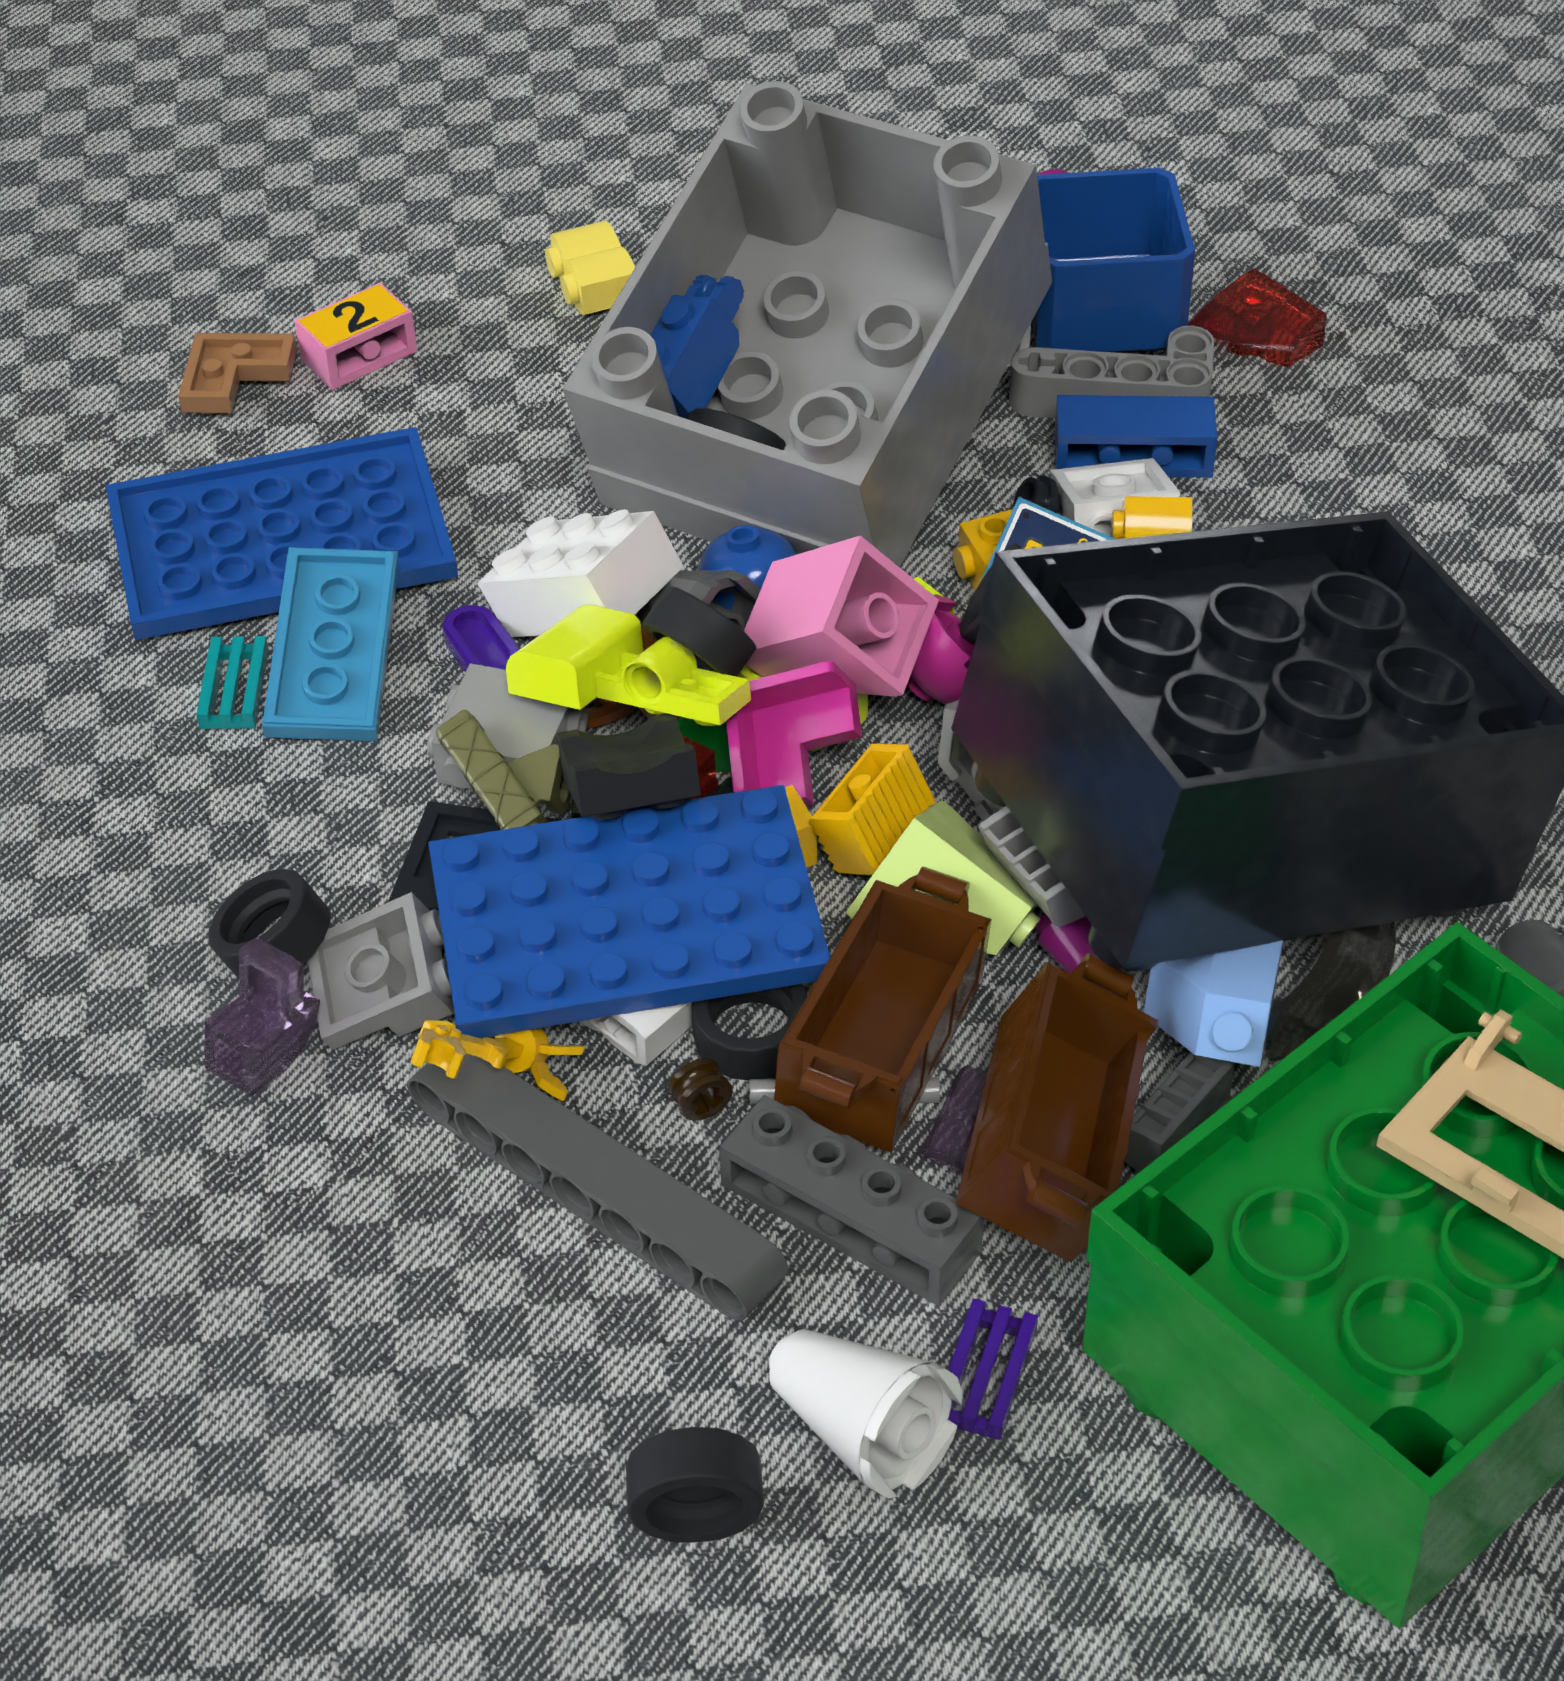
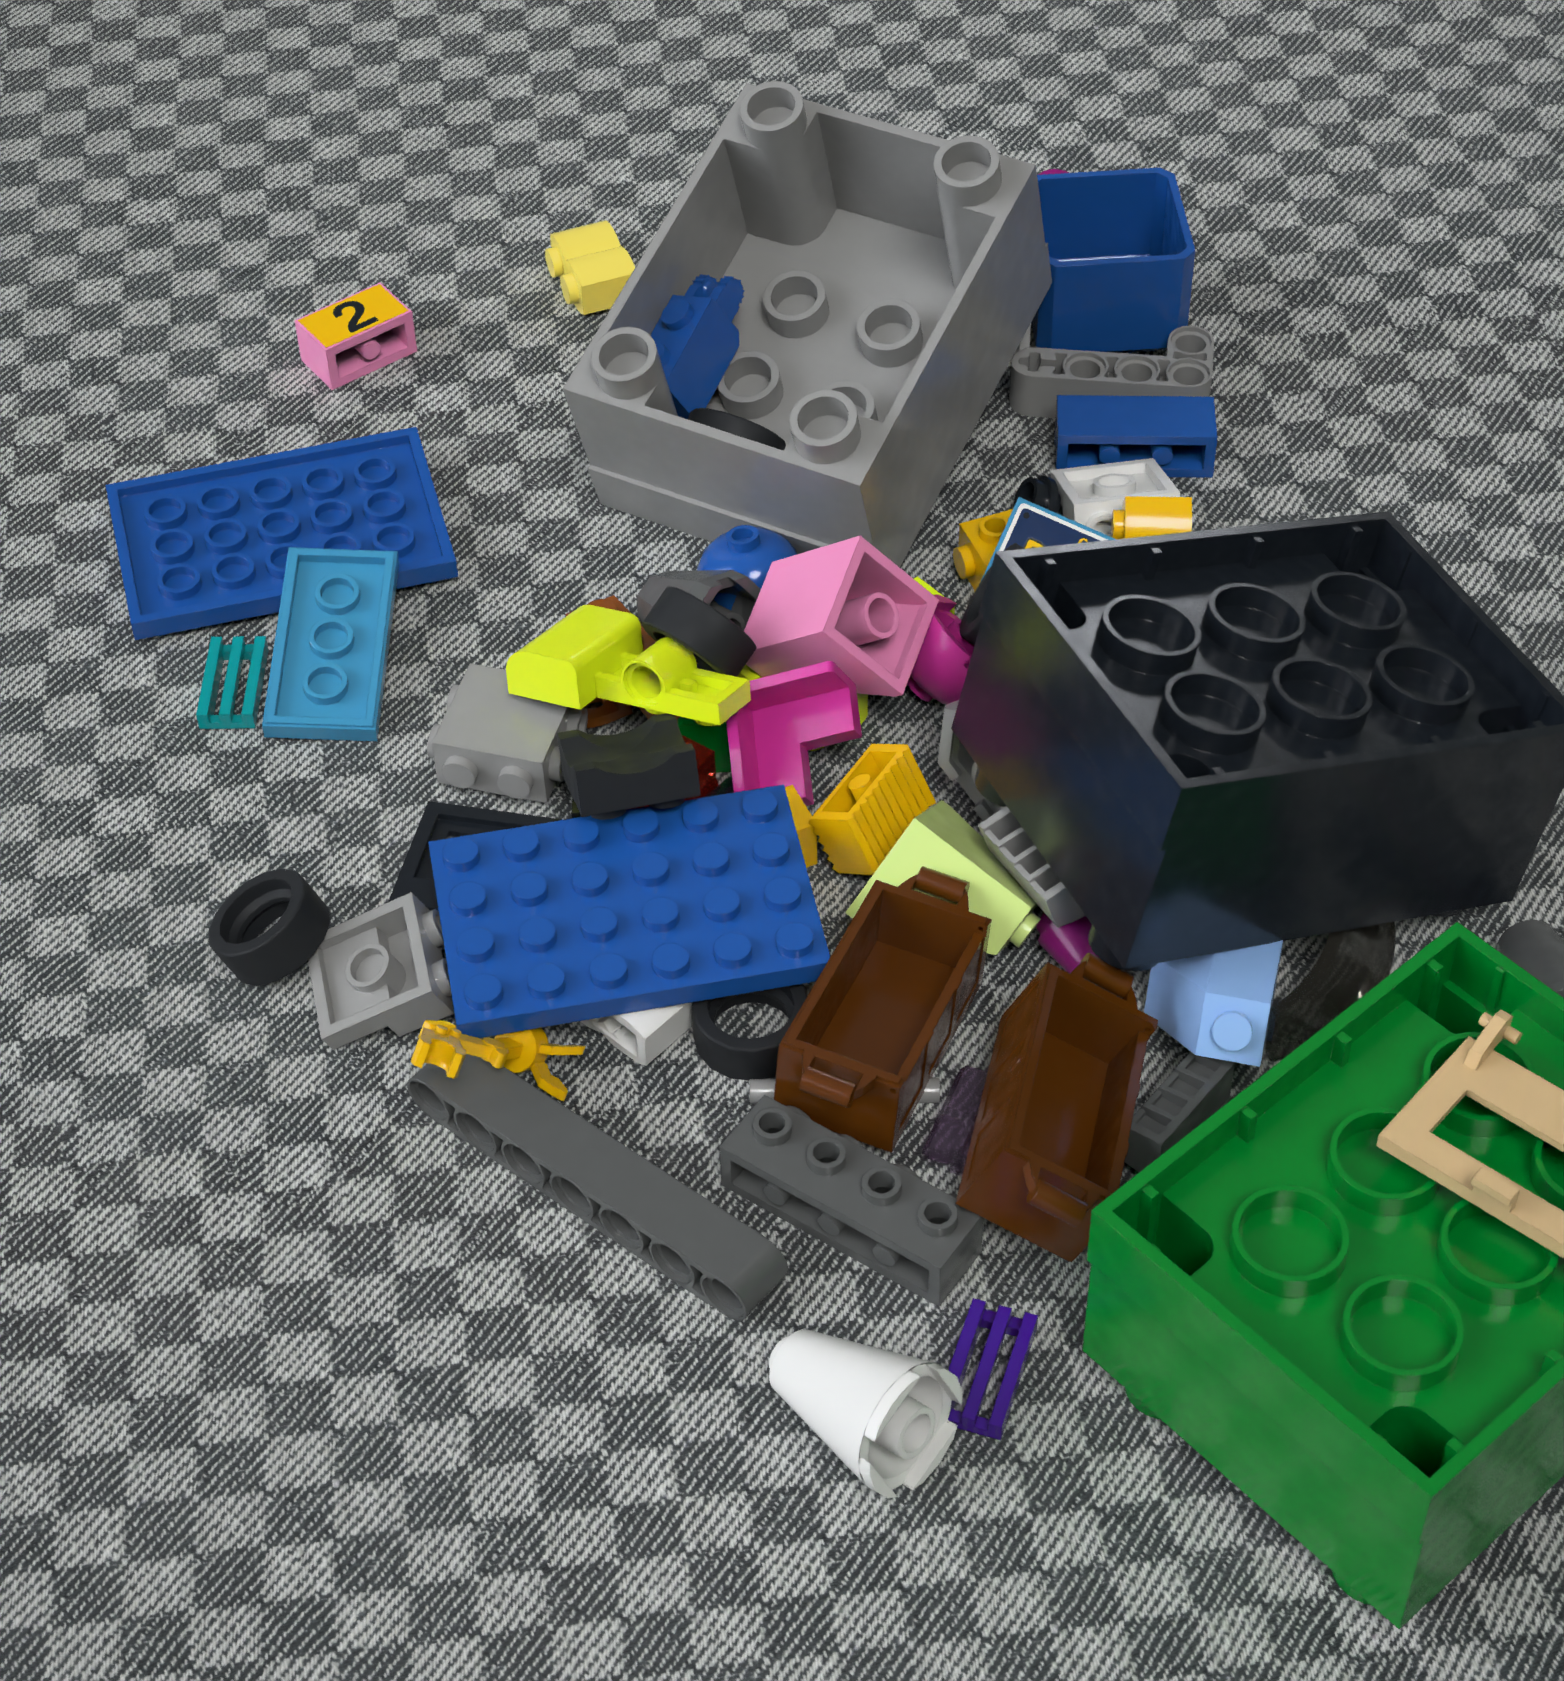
(225, 359): medium nougat plate -> none
(266, 1025): clear purple brick -> none
(477, 637): dark purple tile -> none
(506, 788): olive piece -> none
(578, 562): white brick -> none
(694, 1485): black tyre -> none
(700, 1089): dark brown bush -> none
(1263, 320): clear red slope -> none

